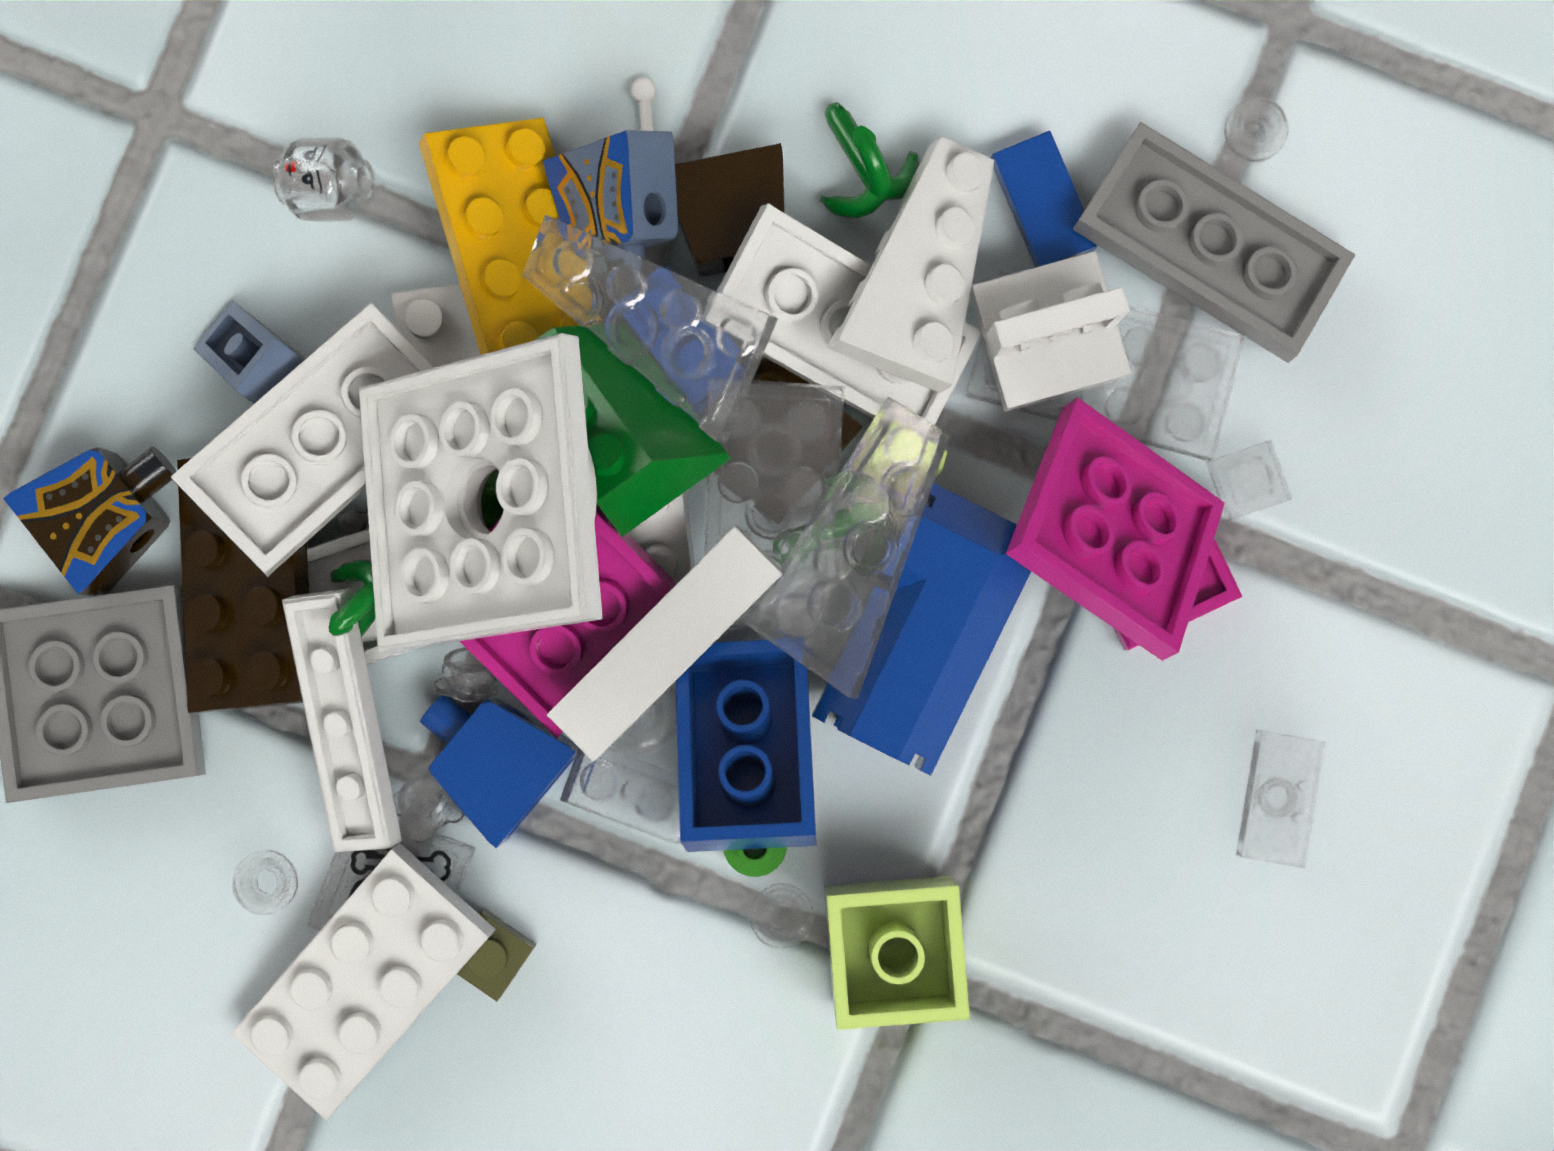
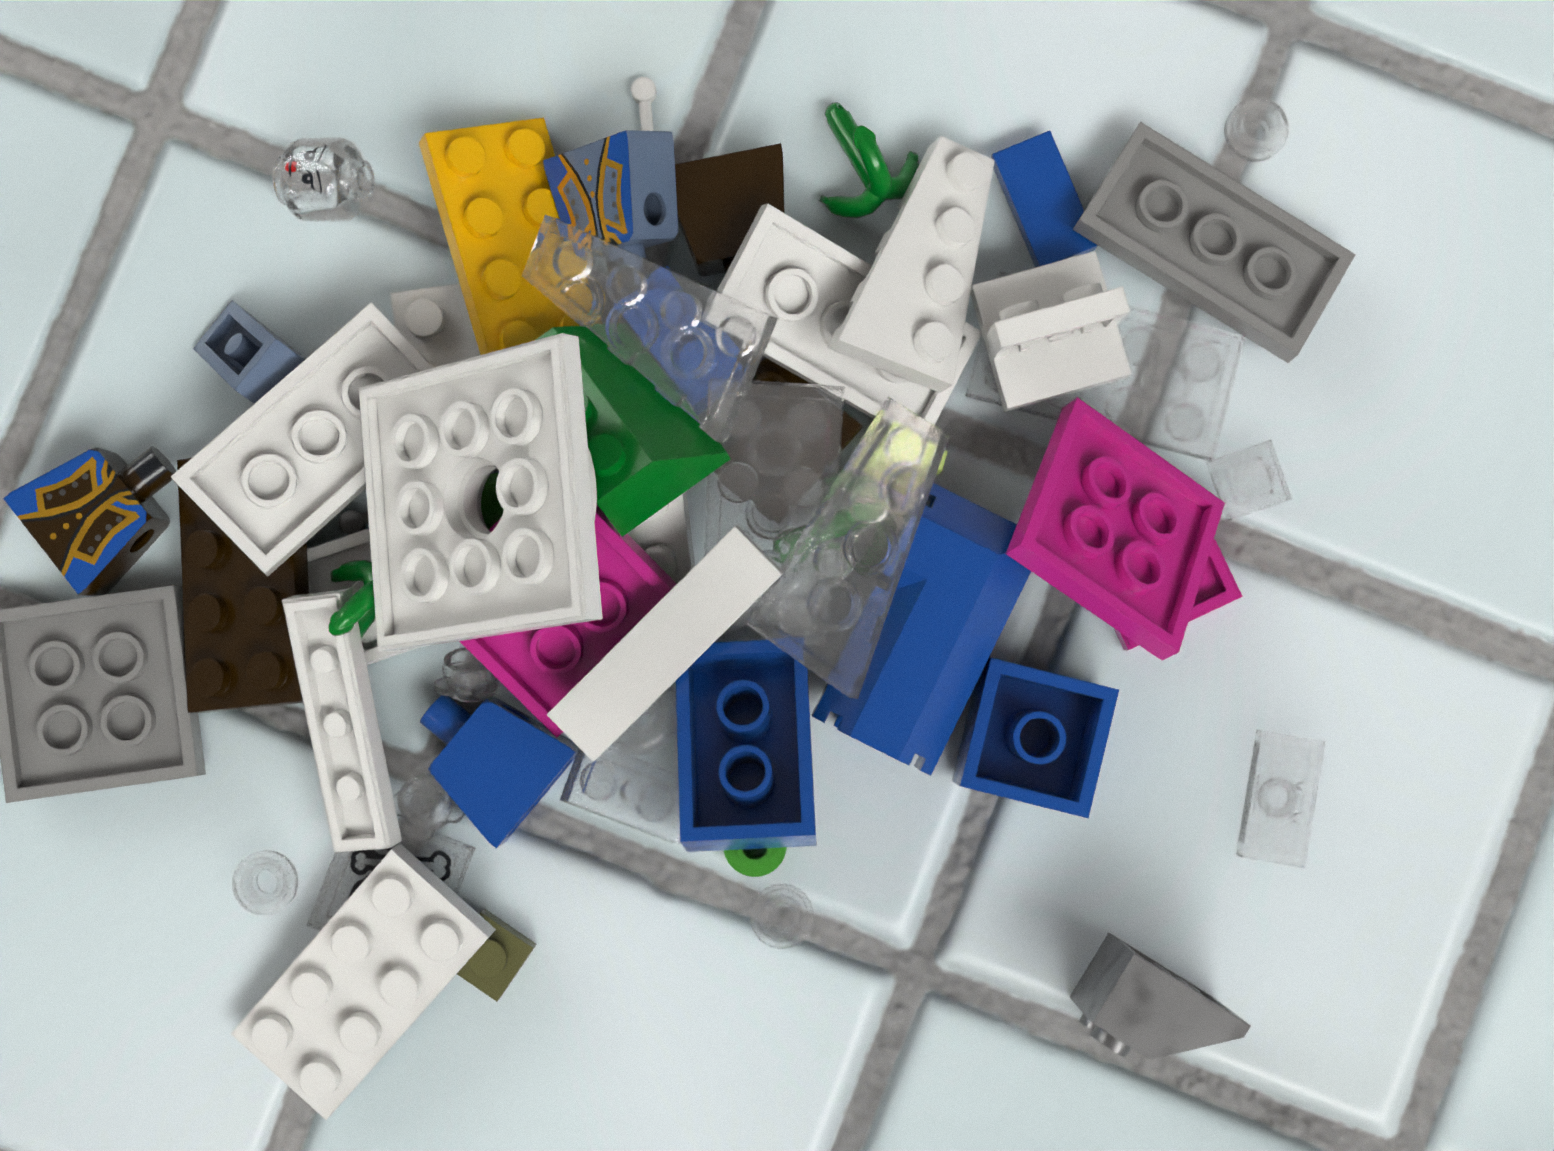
(896, 952): yellowish green brick -> none
(1035, 737): none -> blue brick
(1147, 1007): none -> flat silver slope

